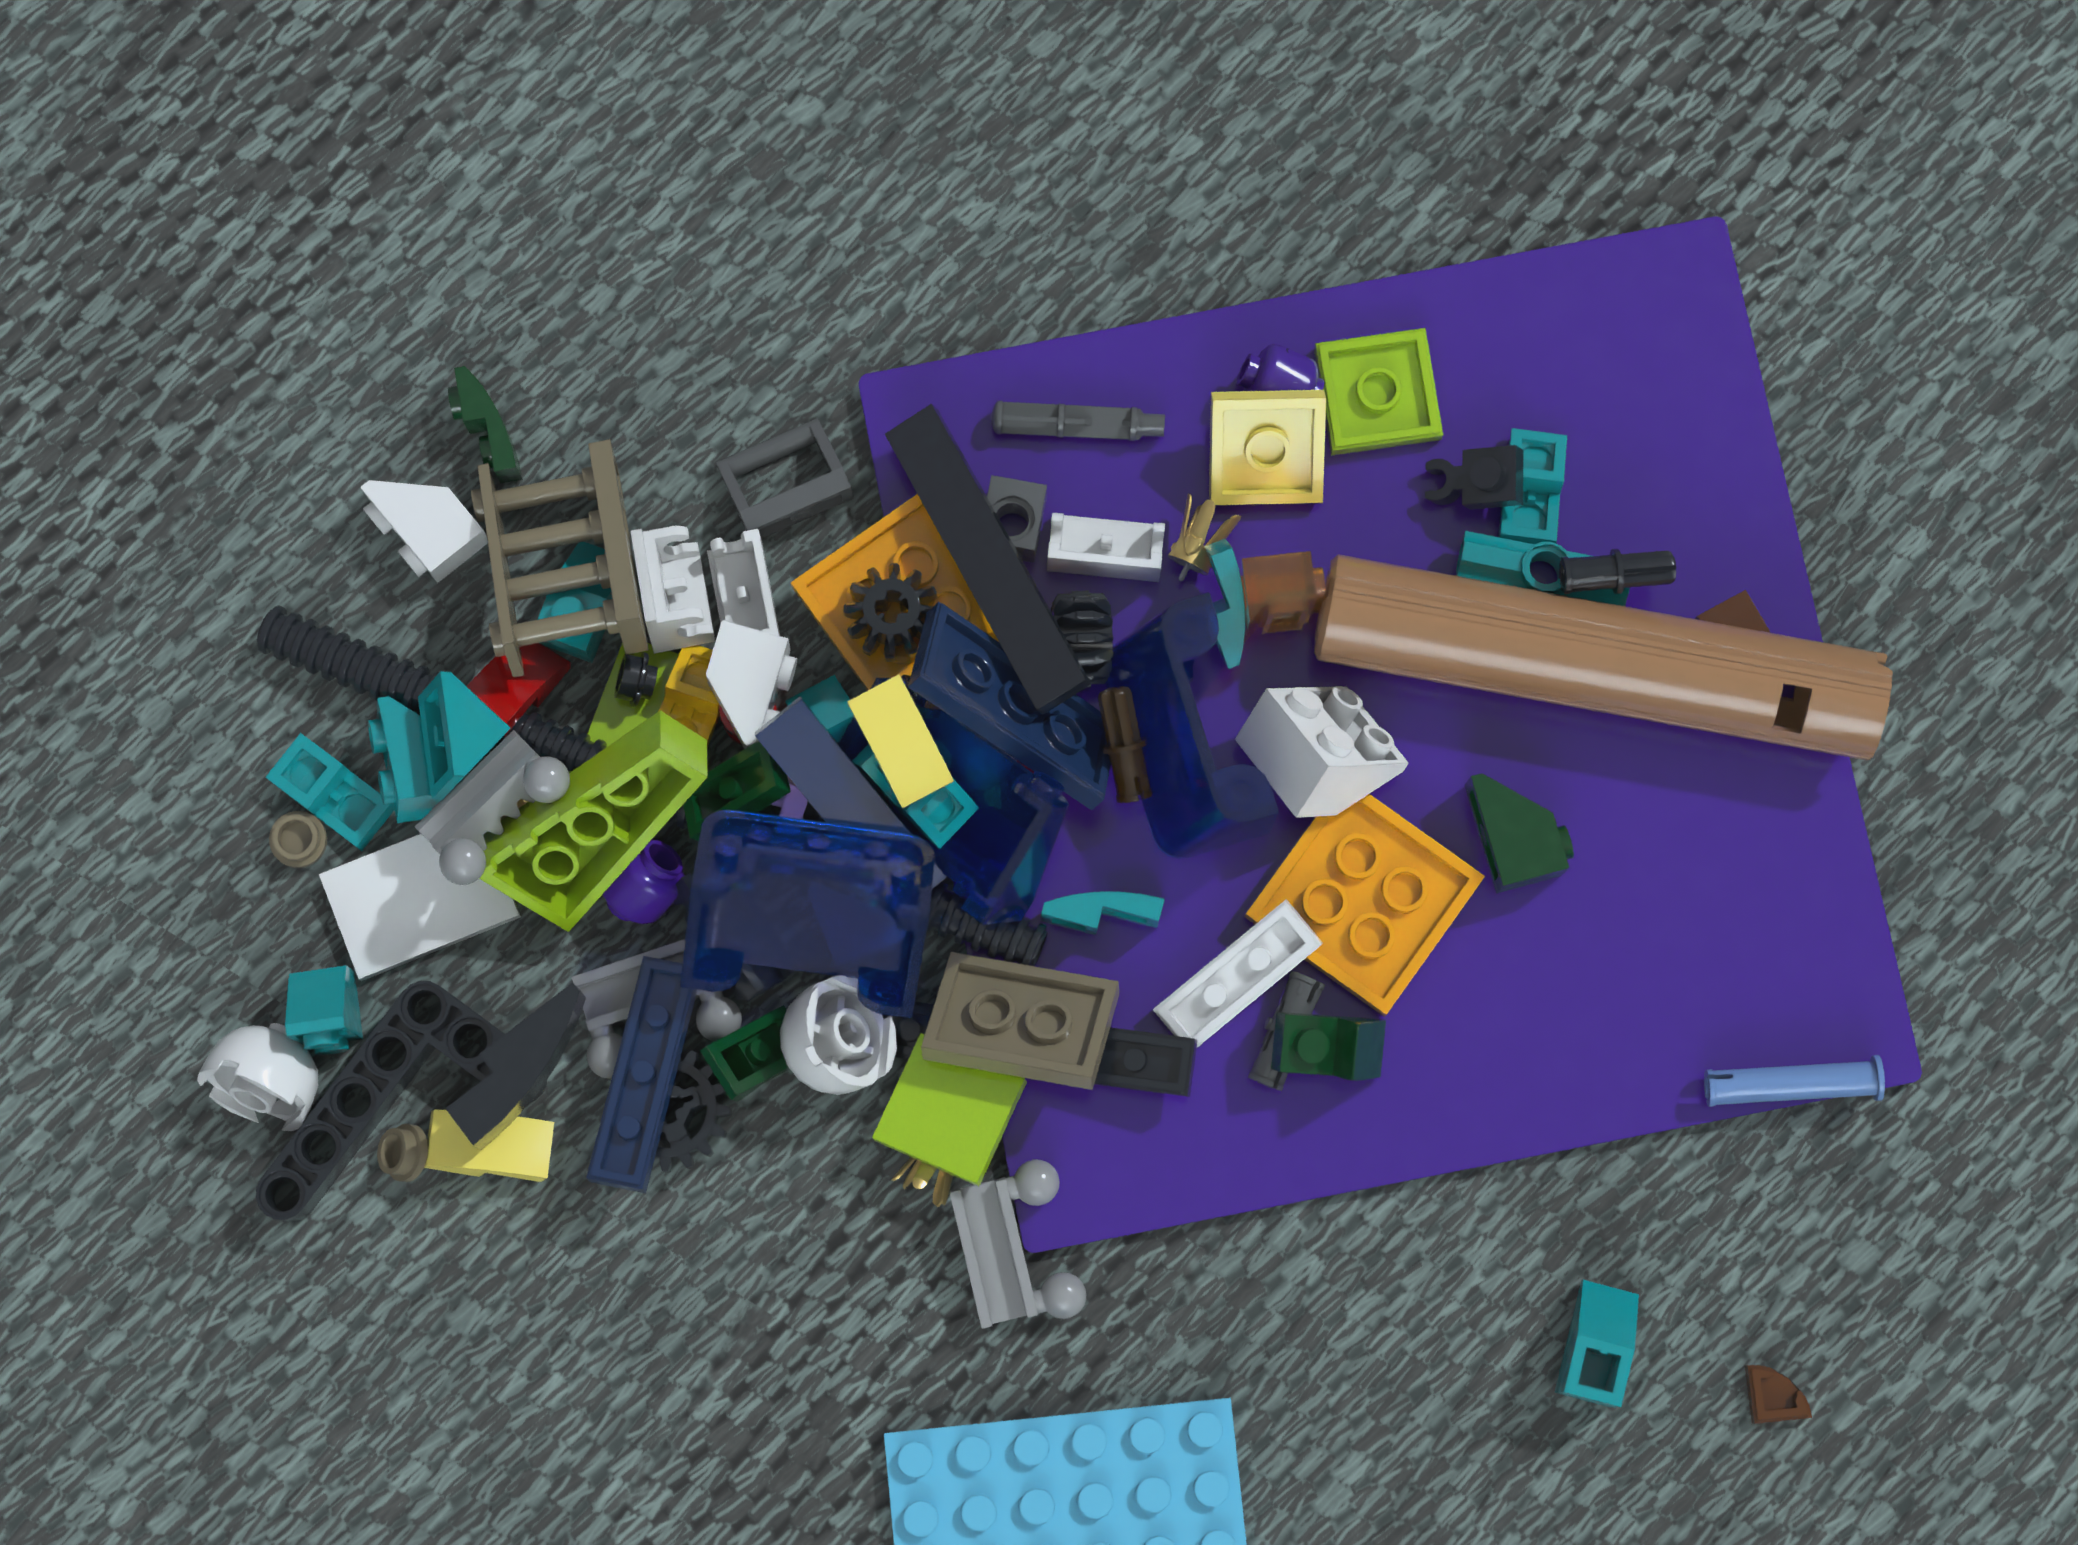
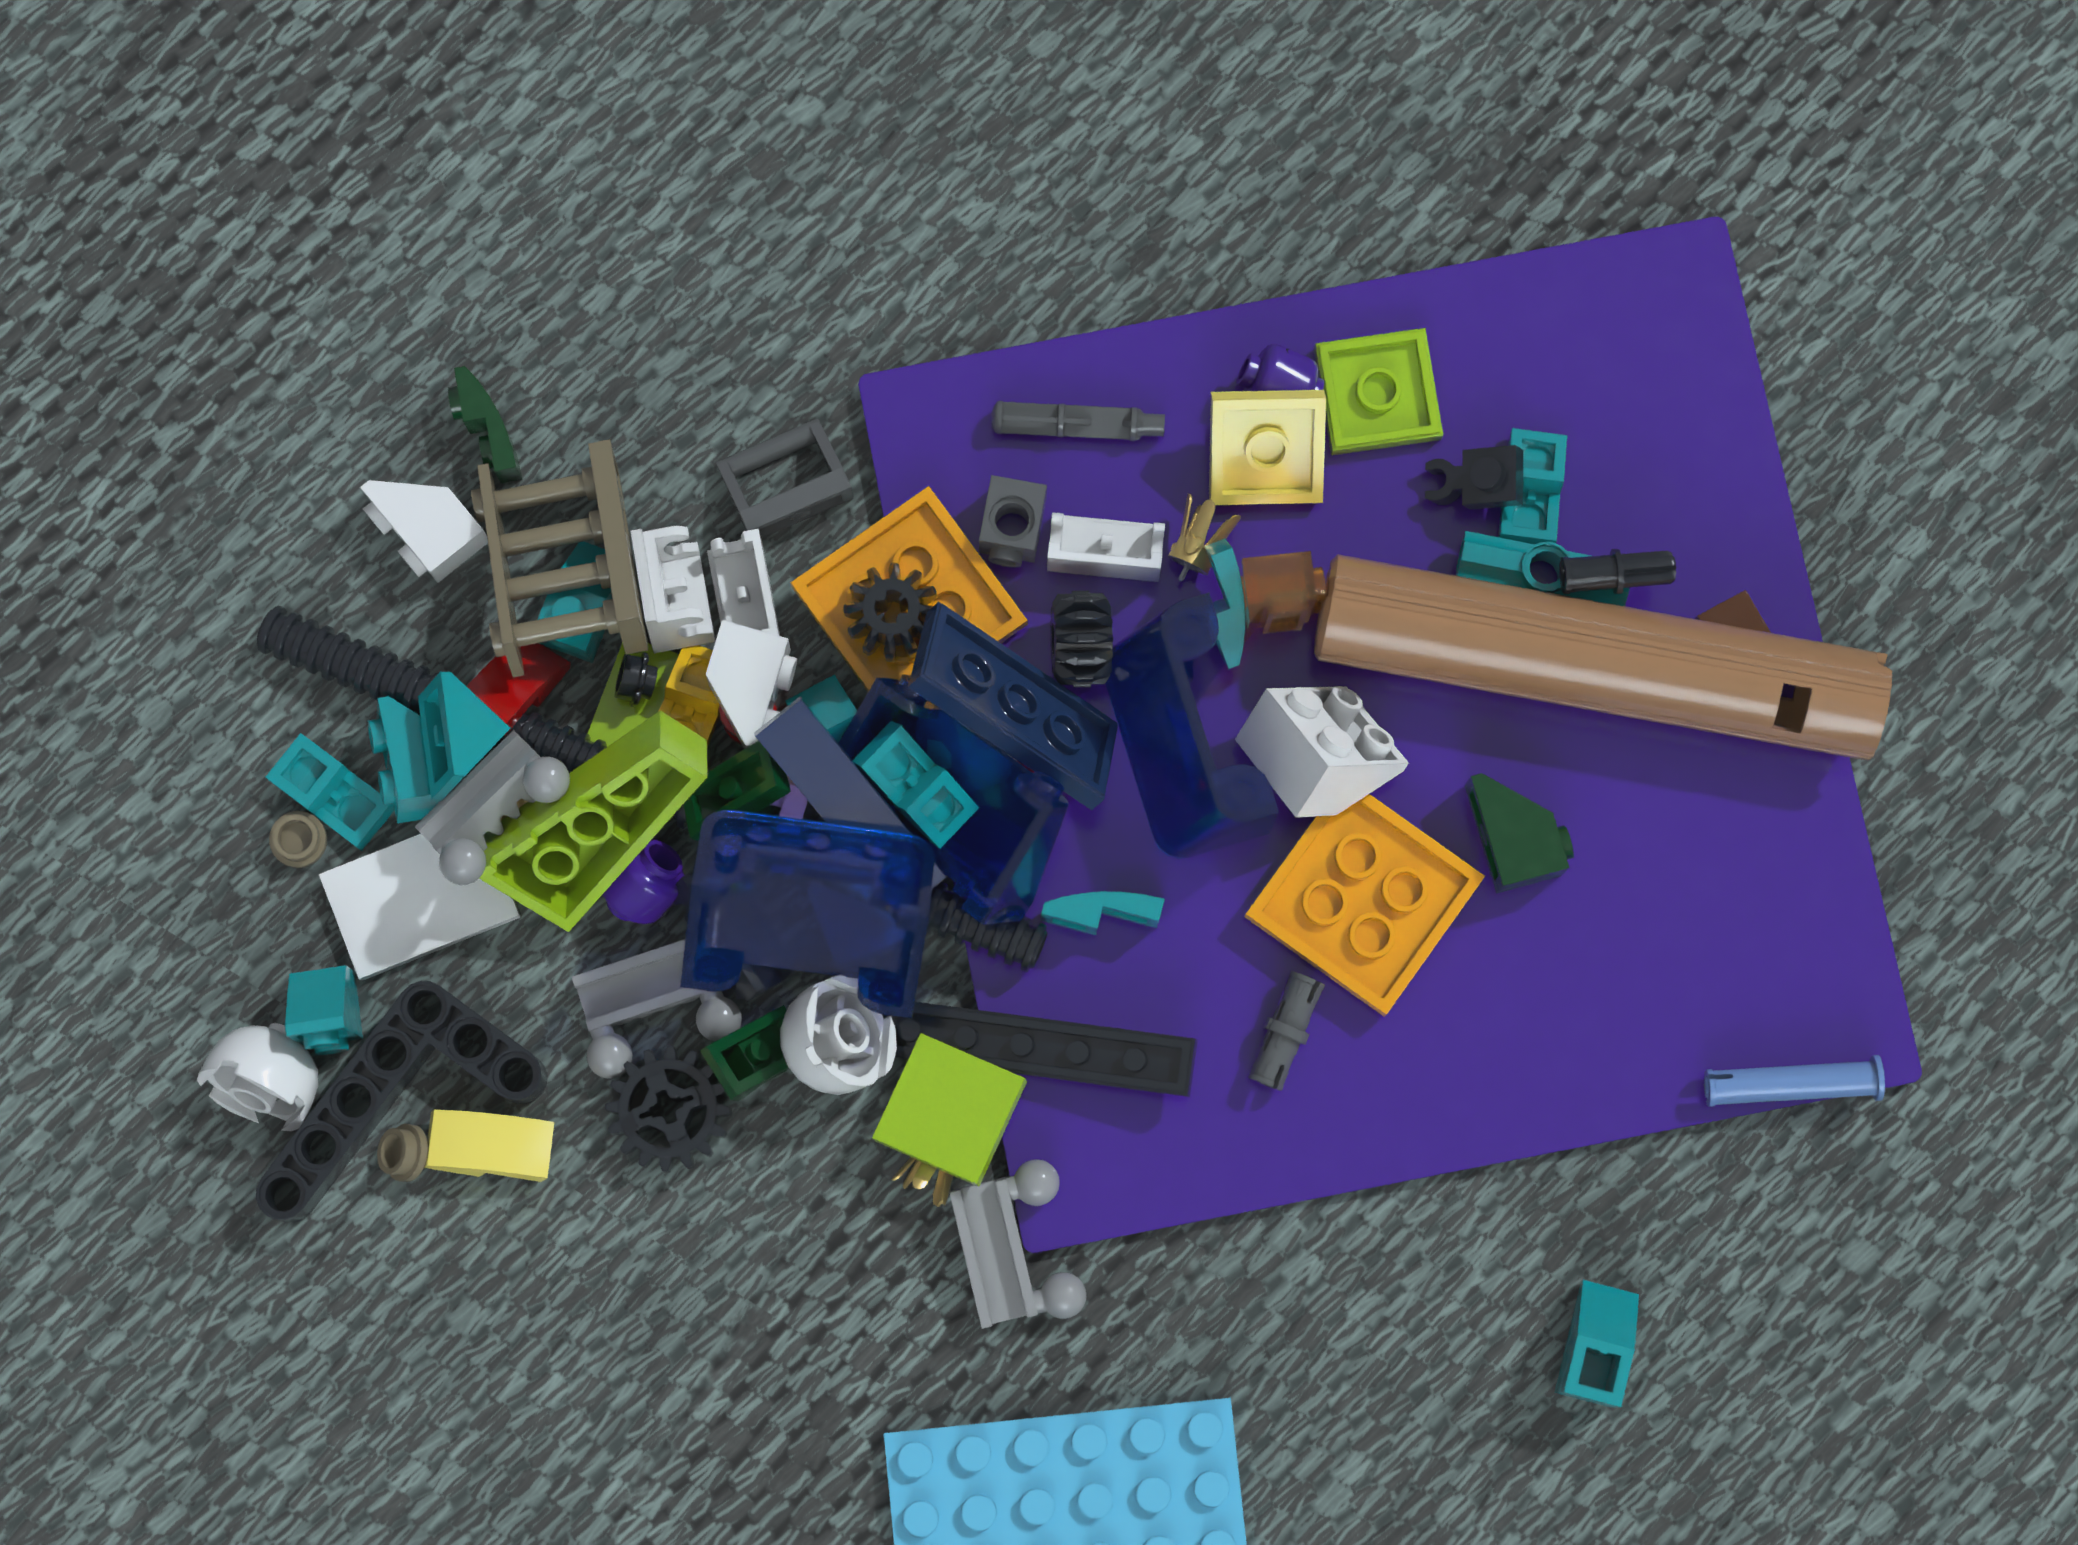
(519, 1066): black slope -> none
(642, 1077): dark blue tile -> none
(900, 741): light yellow slope -> none
(987, 559): black tile -> none
(1021, 1020): dark tan plate -> none
(1124, 744): dark brown axle -> none
(1239, 974): white tile -> none
(1328, 1045): dark green slope -> none
(1774, 1396): reddish brown tile -> none

